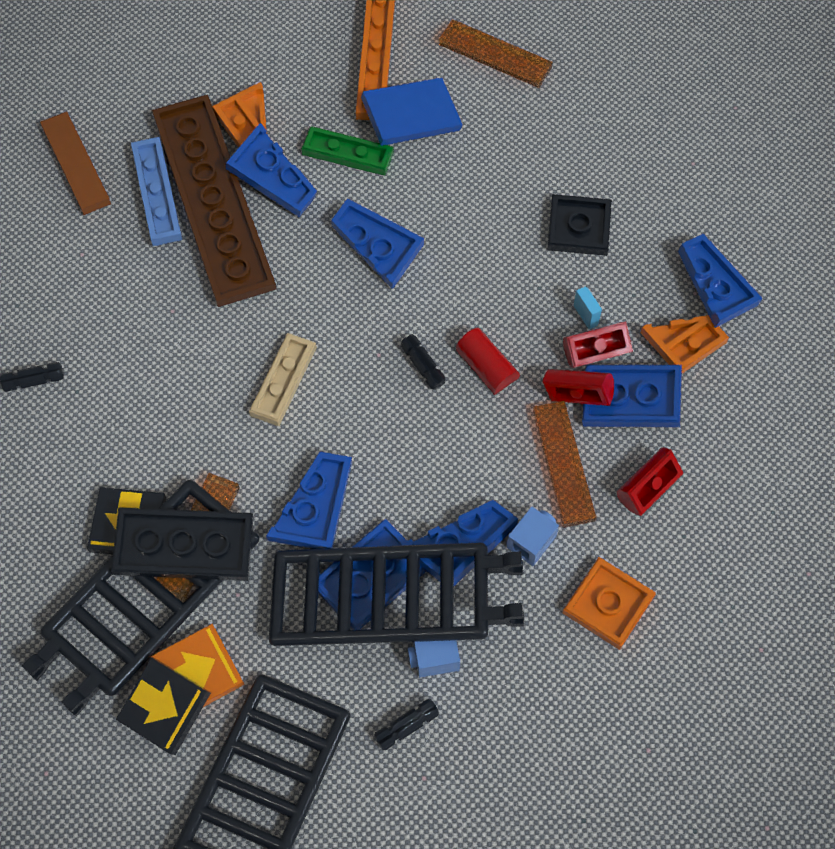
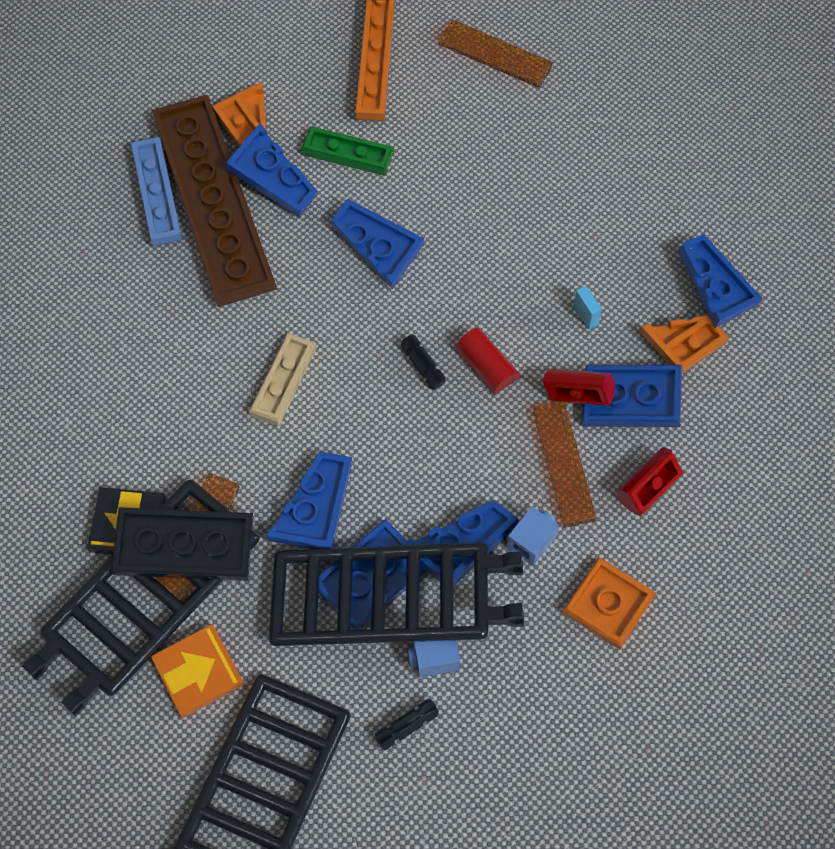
(31, 376): black axle -> none
(75, 163): dark orange tile -> none
(163, 706): black tile -> none
(411, 111): blue tile -> none
(579, 225): black tile -> none
(597, 344): red brick -> none

